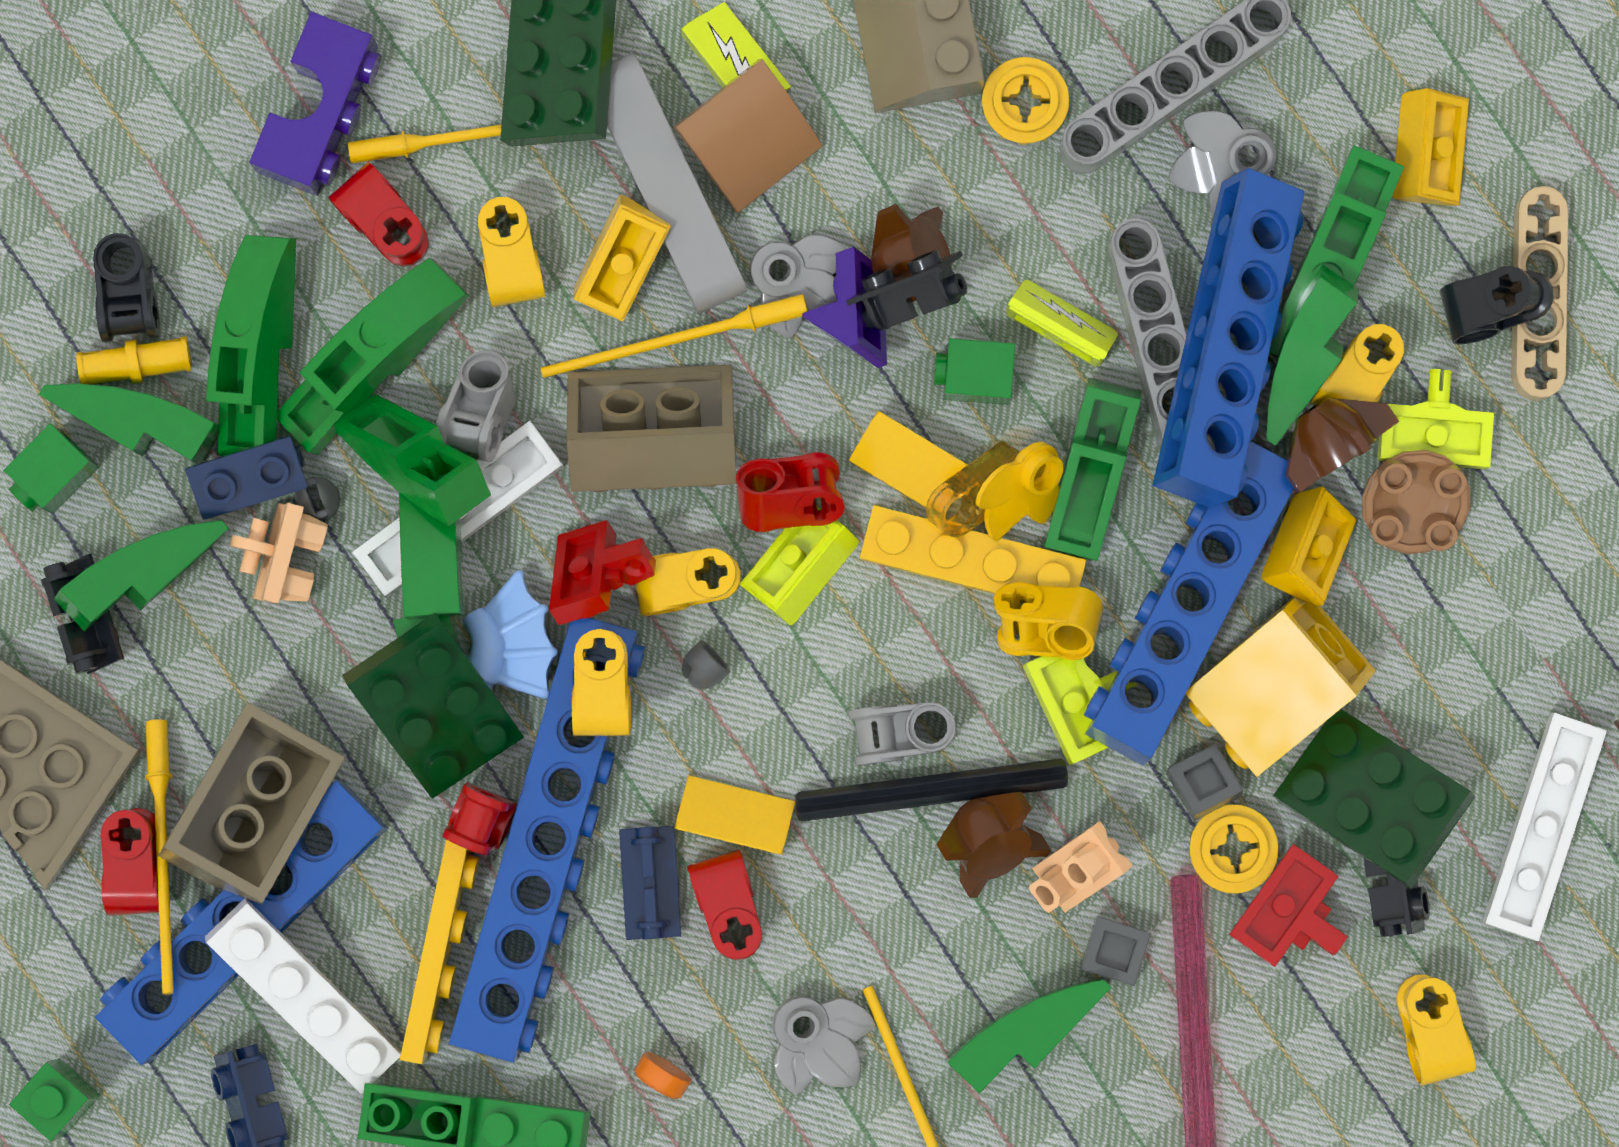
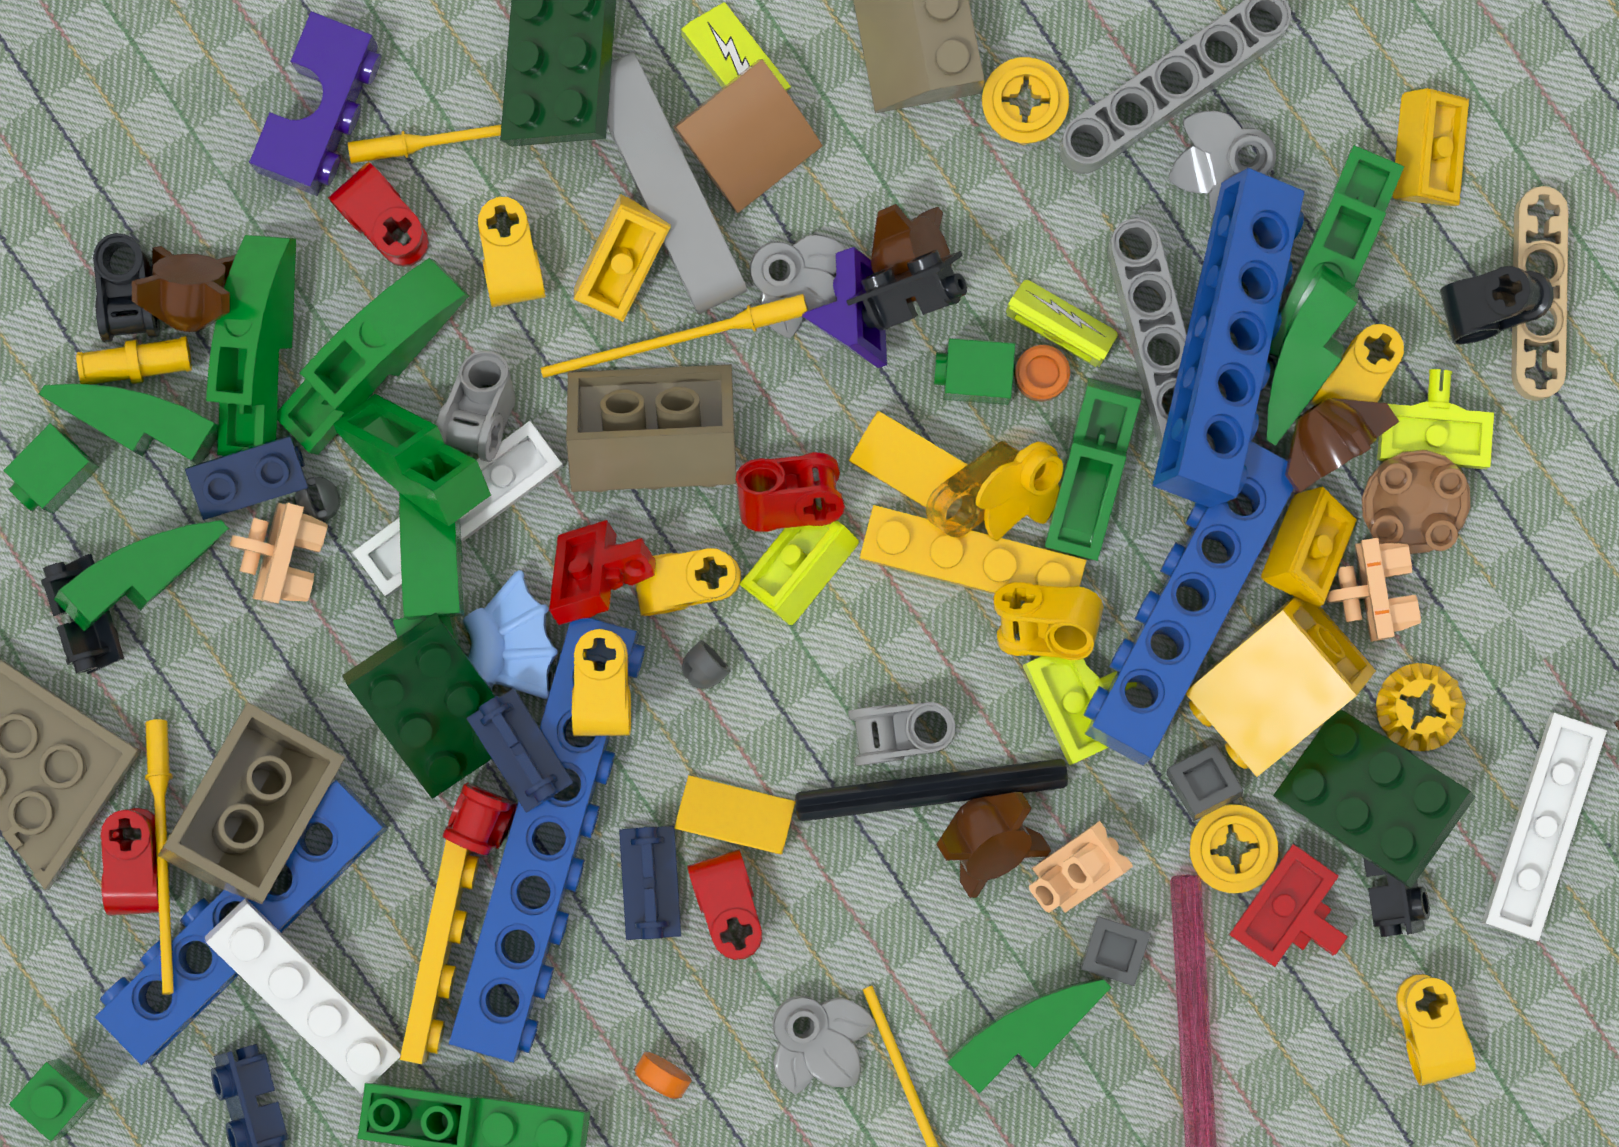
(185, 289): none -> reddish brown piece
(519, 750): none -> dark blue hinge
(1042, 373): none -> orange tile
(1374, 565): none -> light nougat hips
(1396, 715): none -> yellow gear

